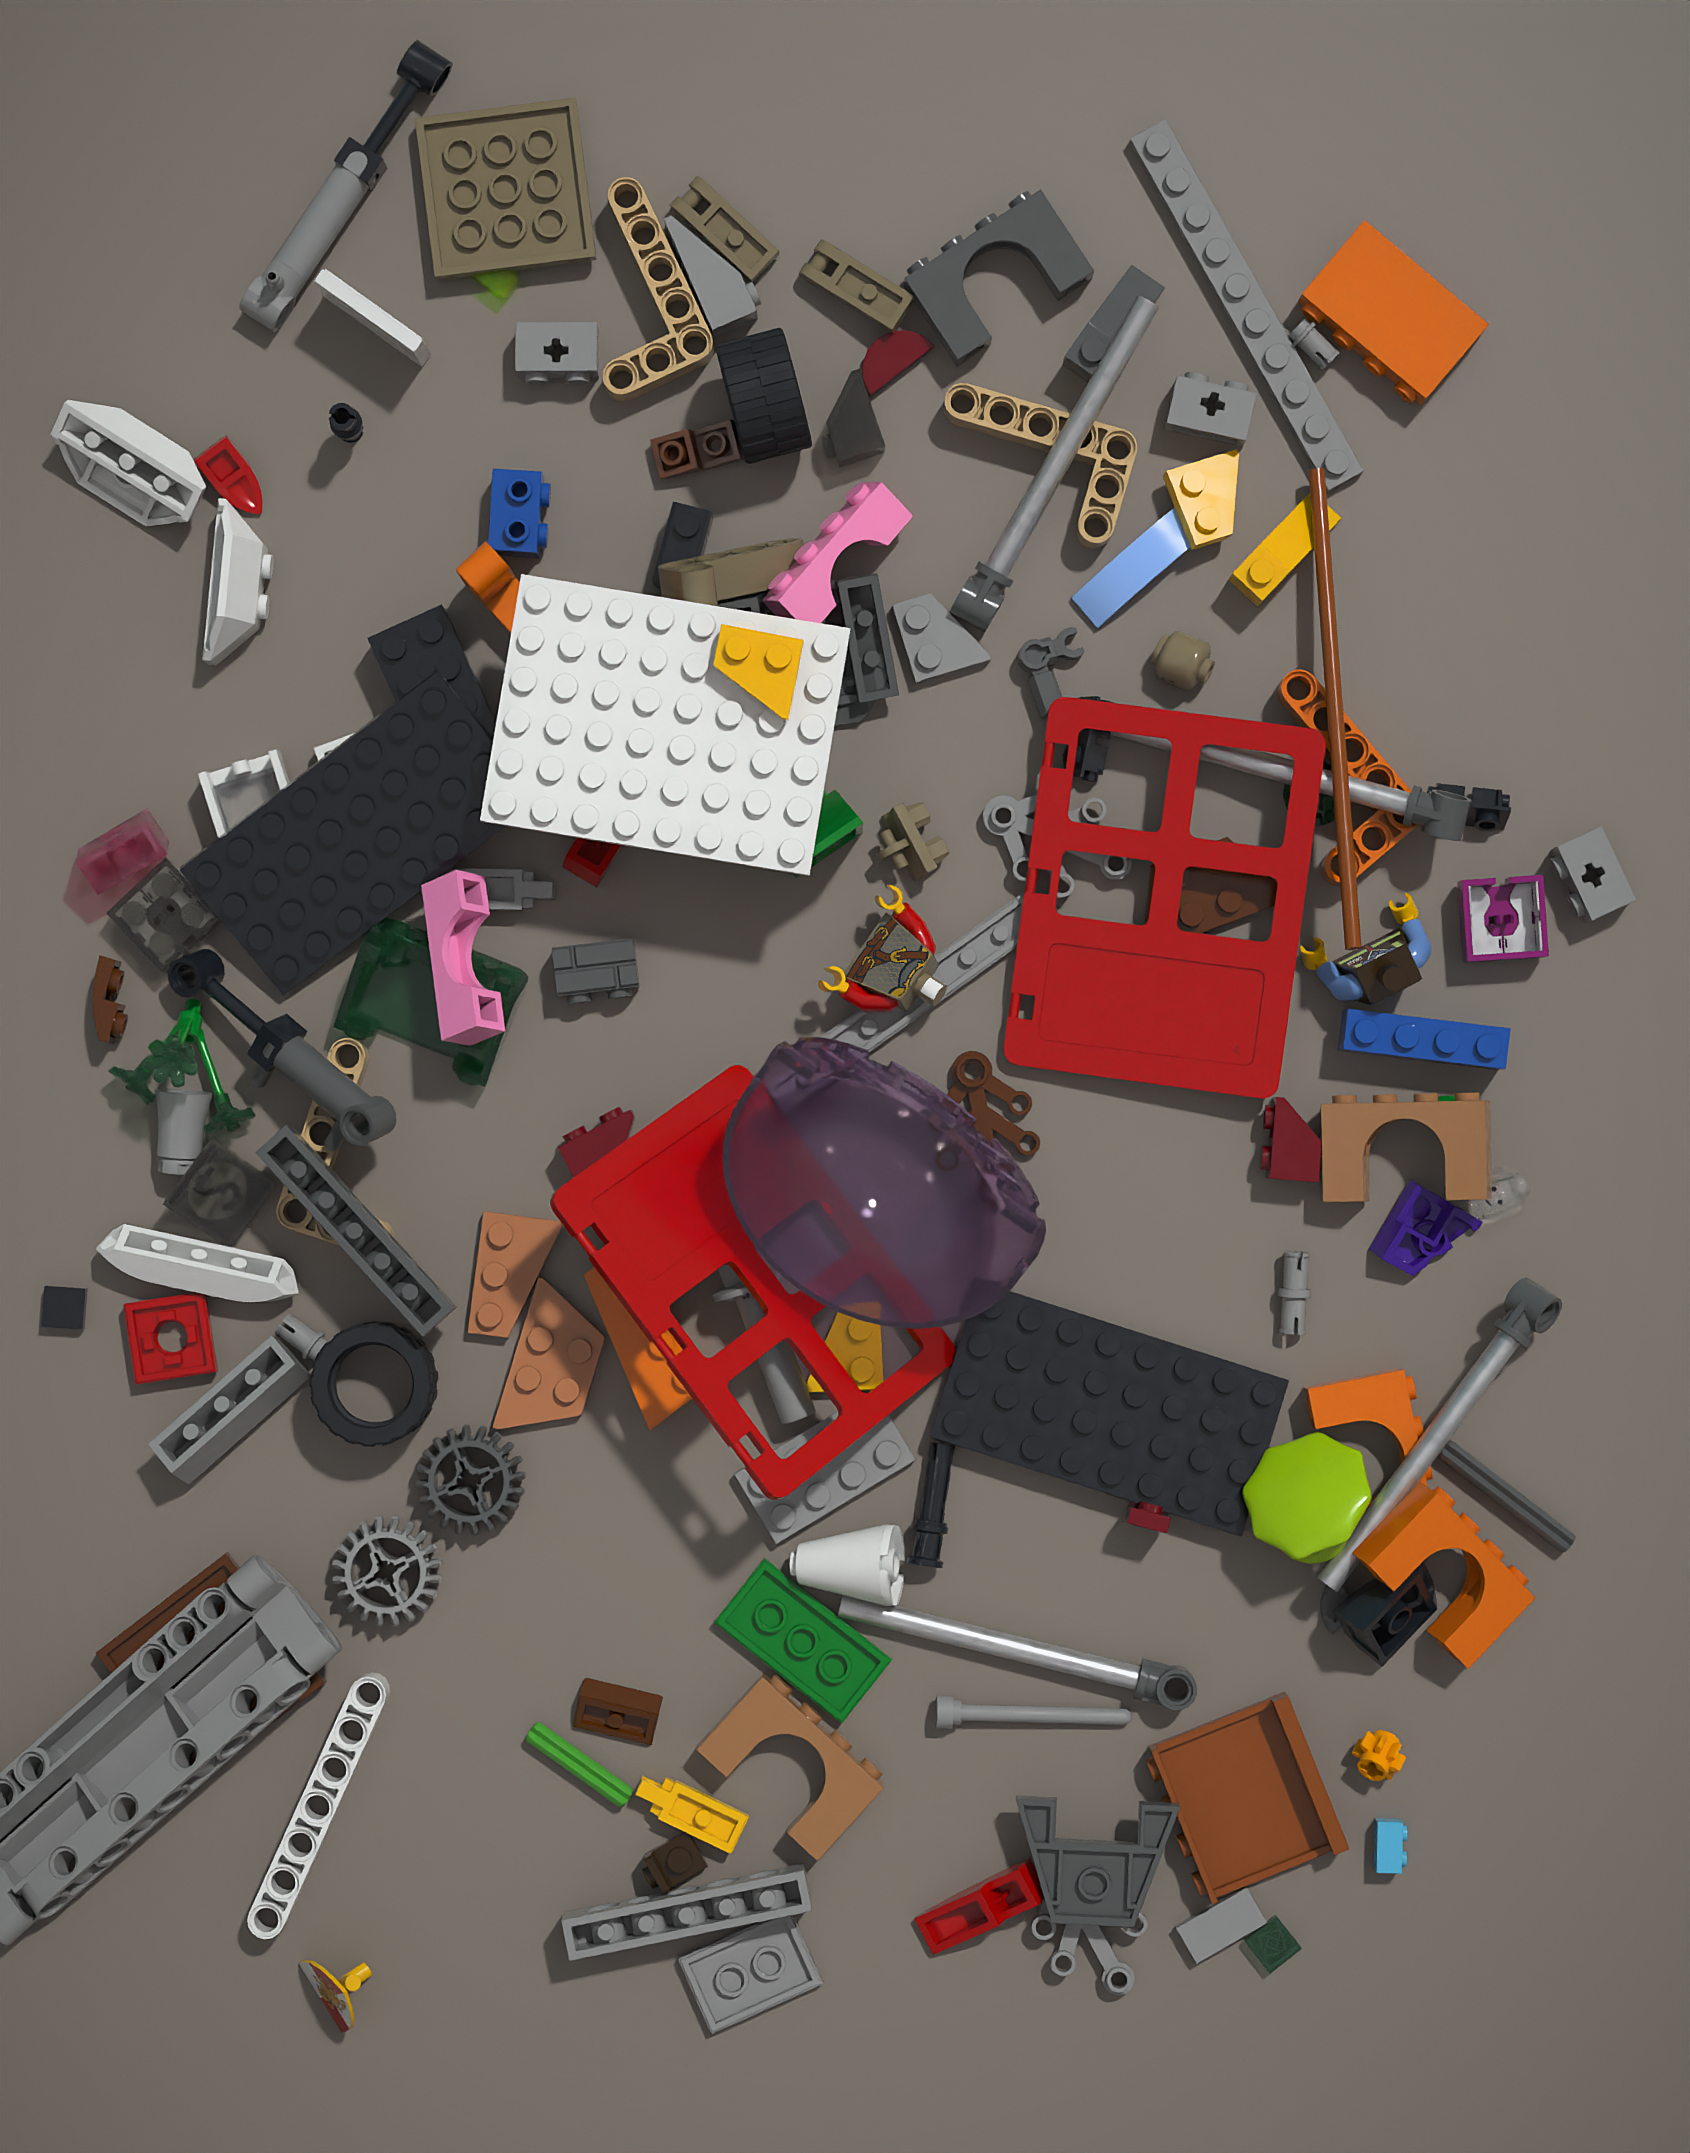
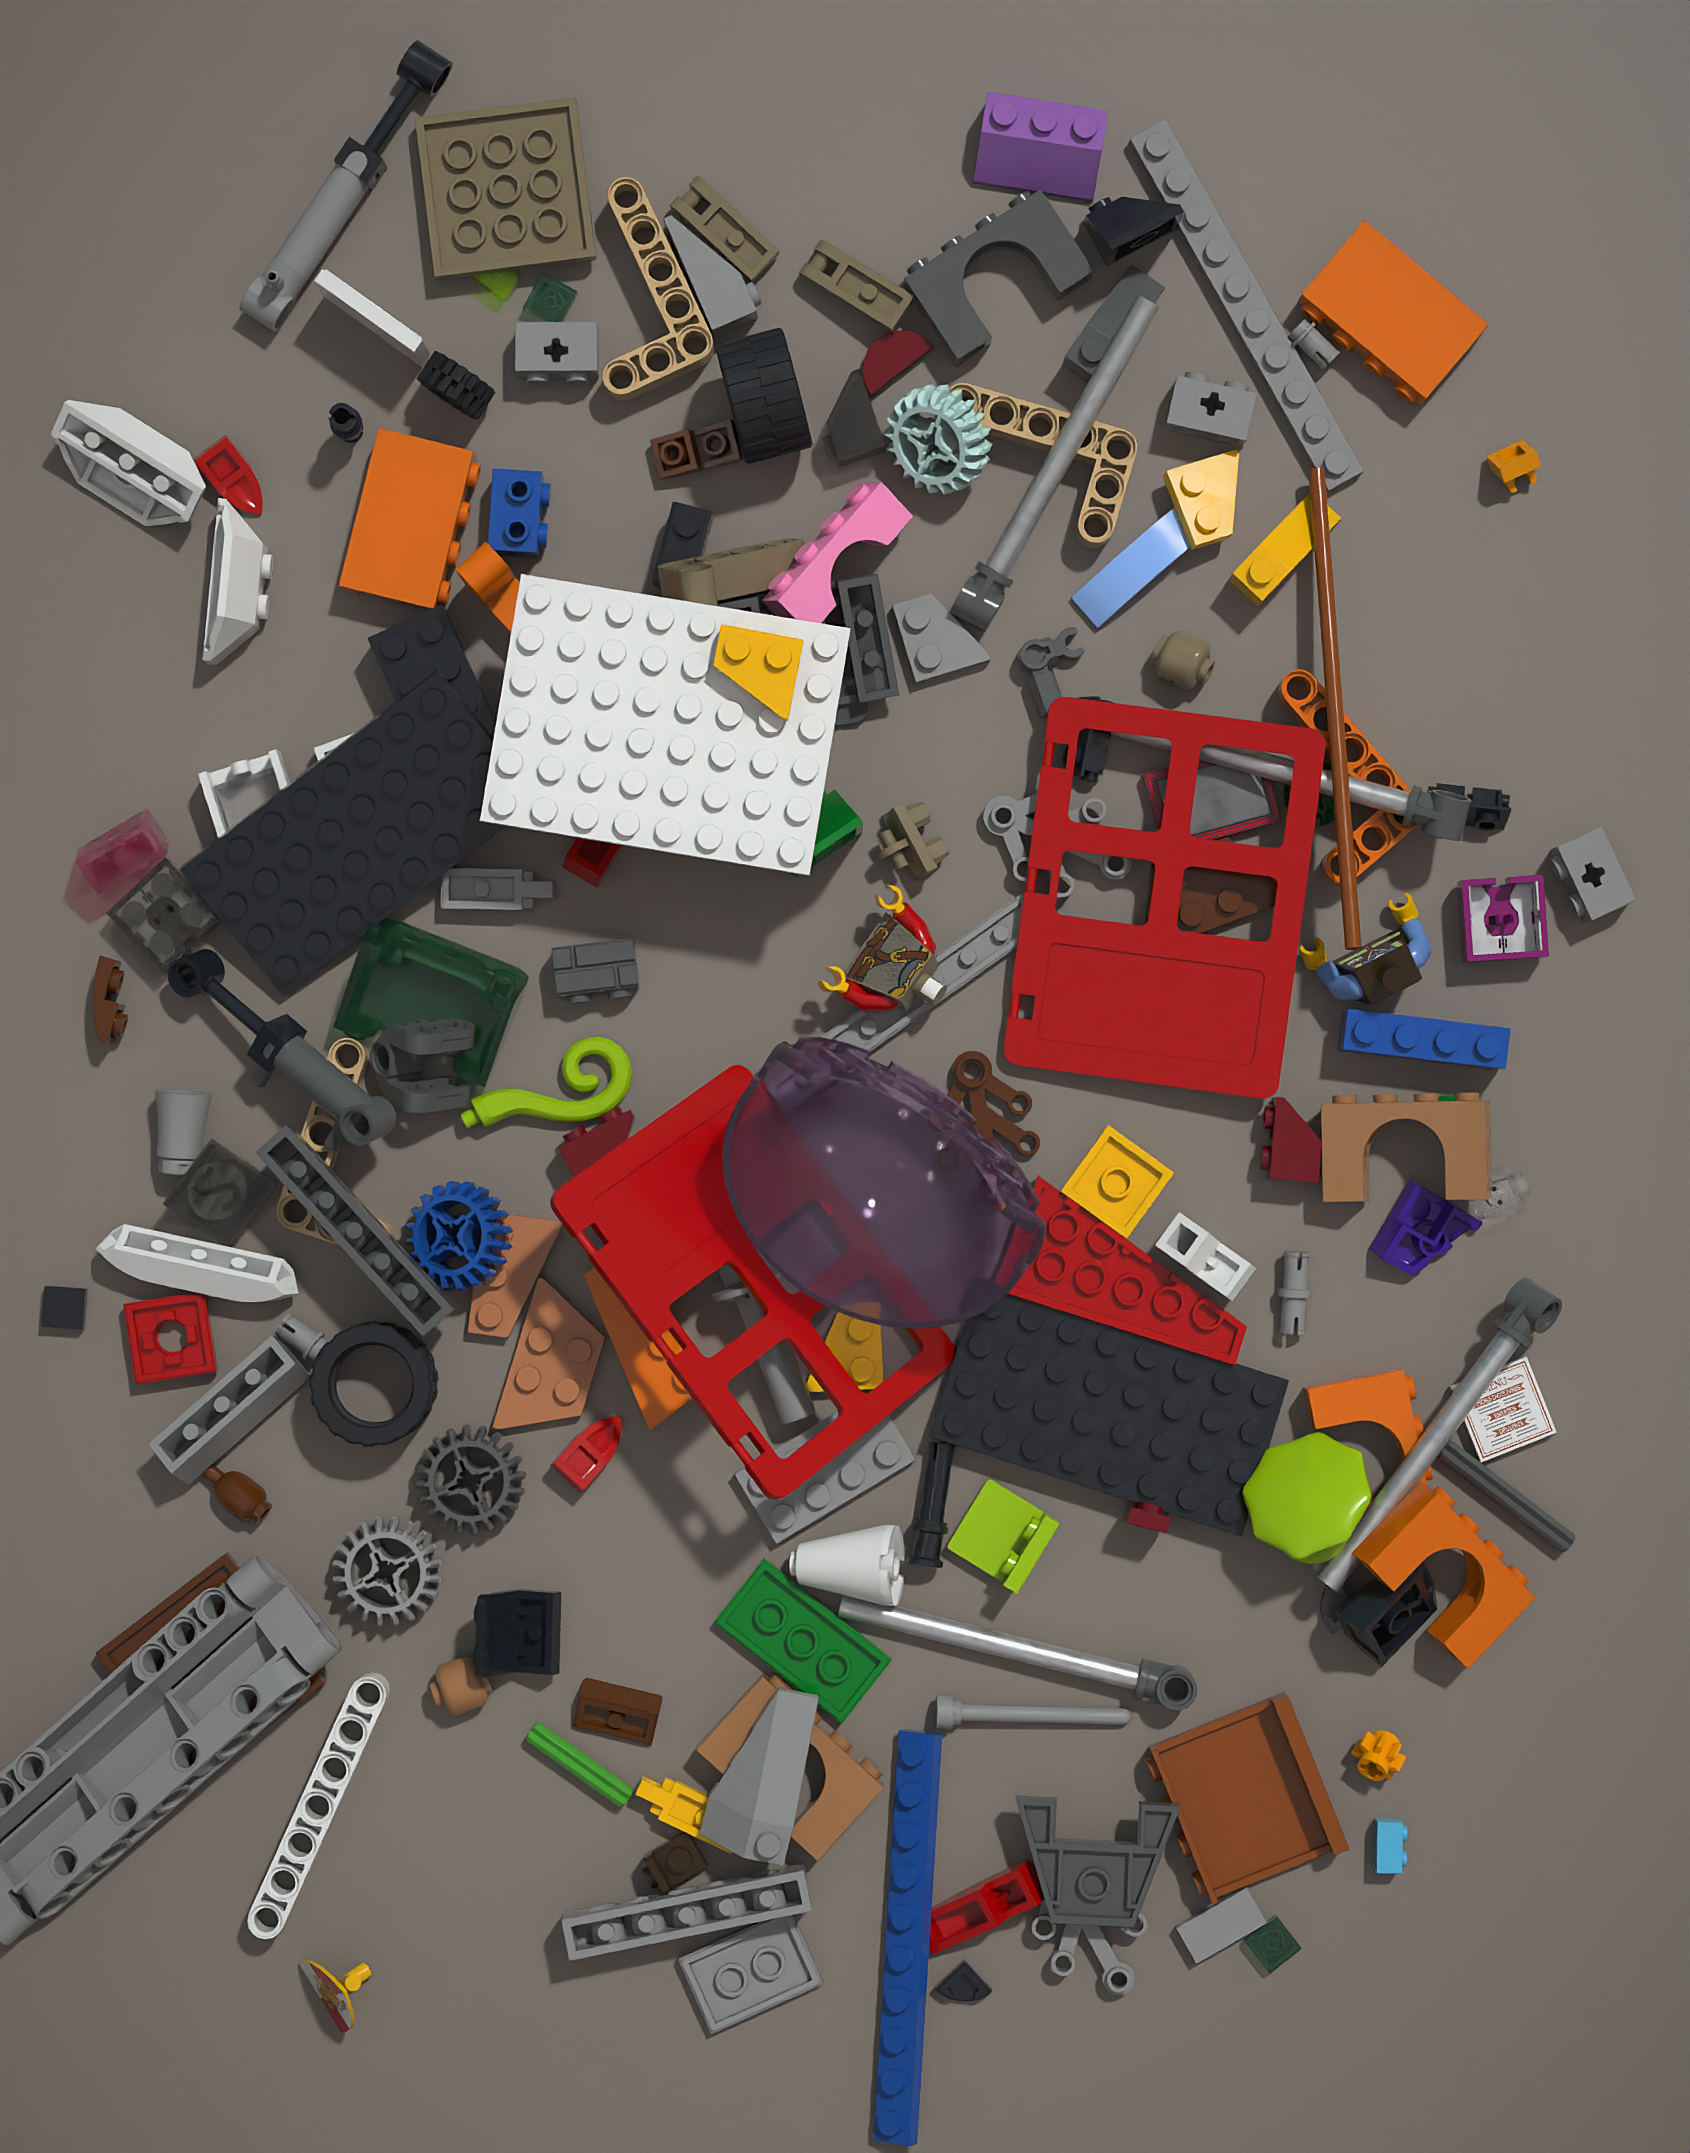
(175, 1061): clear green plant -> none
(239, 1494): none -> reddish brown plant
(399, 1061): none -> dark grey piece
(410, 520): none -> orange panel
(436, 1219): none -> blue gear
(453, 913): bright pink arch -> none
(456, 385): none -> black tyre
(459, 1686): none -> medium nougat head
(508, 1102): none -> lime plant
(517, 1632): none -> black bracket
(550, 299): none -> clear green tile
(589, 1452): none -> red plate
(760, 1791): none -> light grey wedge
(907, 1937): none -> blue plate
(952, 436): none -> light aqua gear
(963, 1984): none -> black tile
(1003, 1535): none -> lime bracket
(1040, 146): none -> medium lavender slope
(1110, 1280): none -> red wing
(1117, 1181): none -> yellow plate
(1129, 225): none -> black slope
(1205, 1256): none -> white brick
(1223, 802): none -> flat silver tile
(1508, 1412): none -> white tile
(1513, 462): none -> light orange tile

